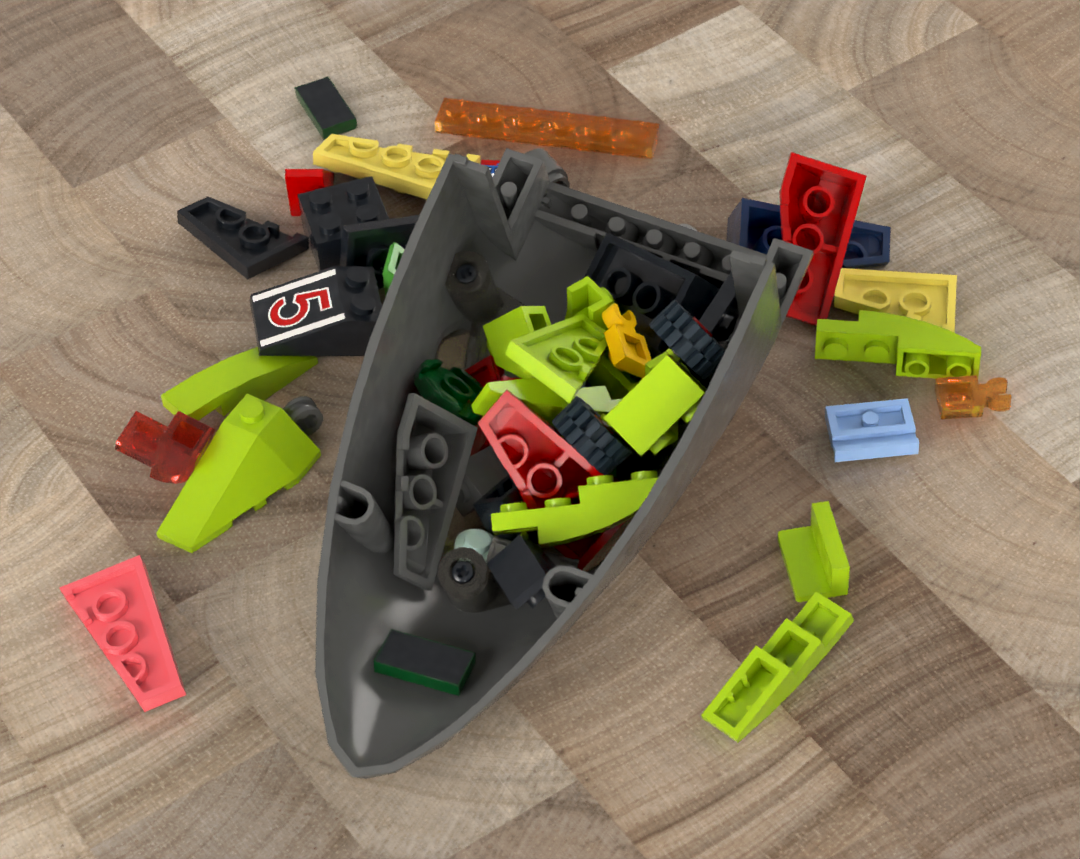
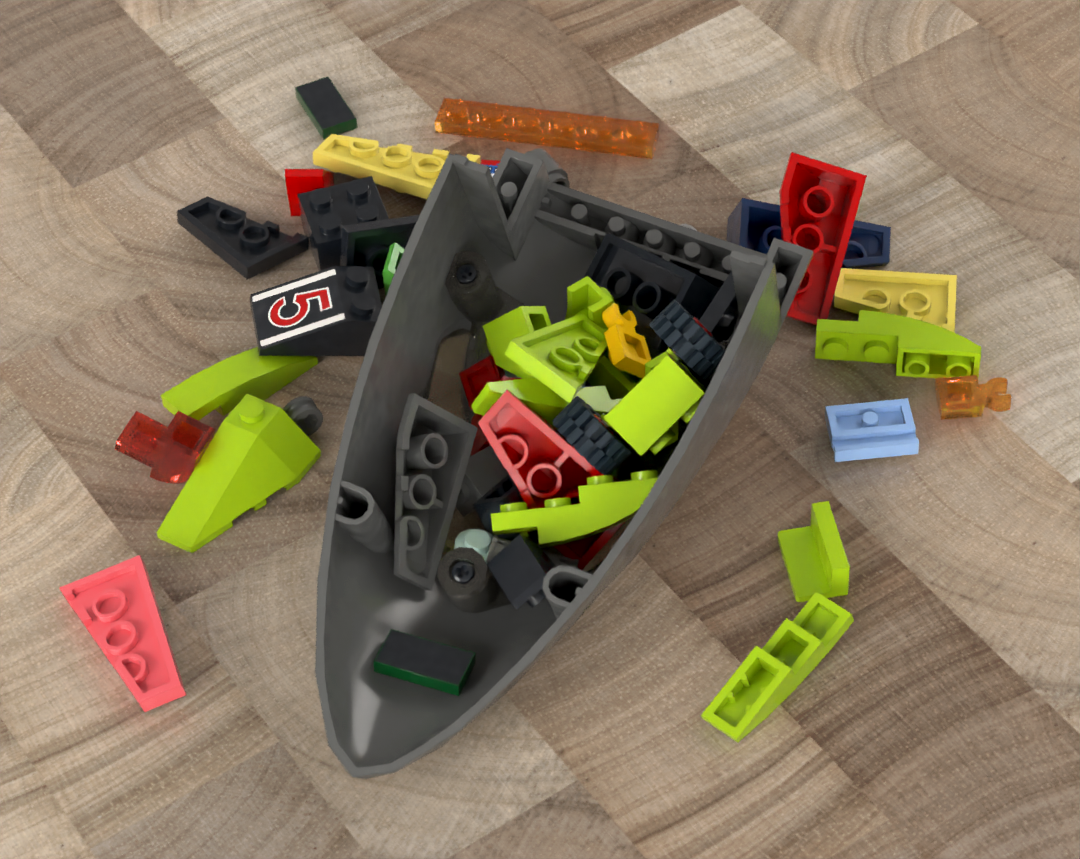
(449, 389): dark green tile -> none

